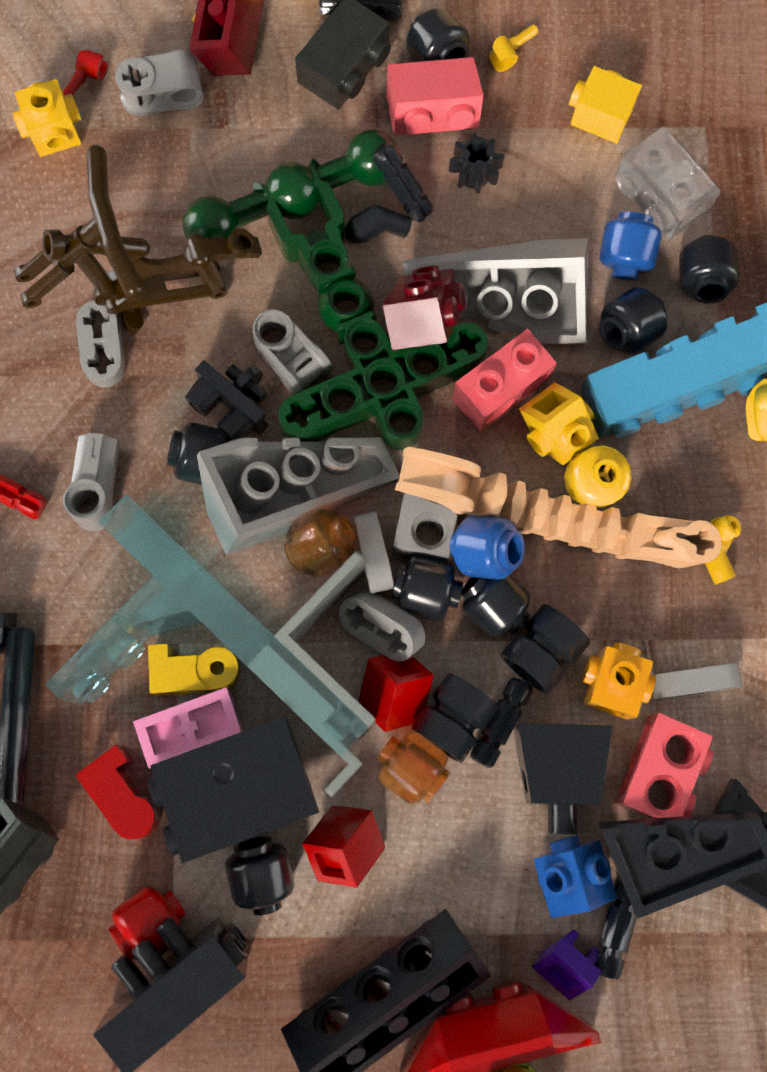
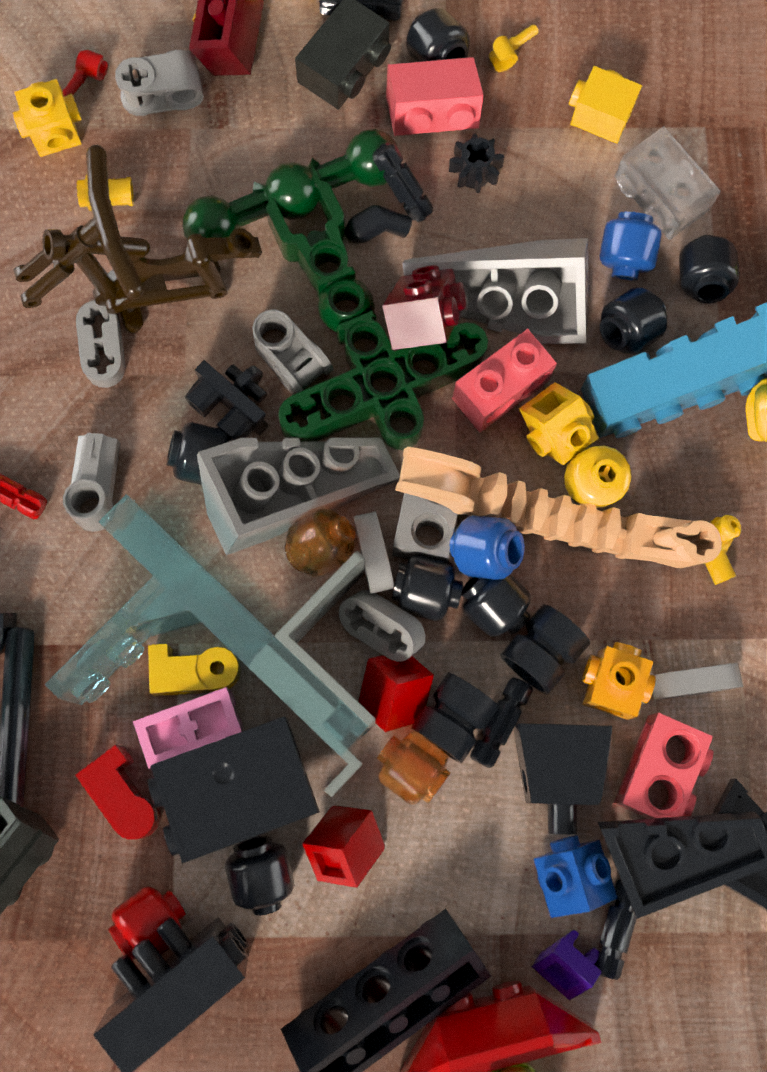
(120, 192): none -> yellow pin

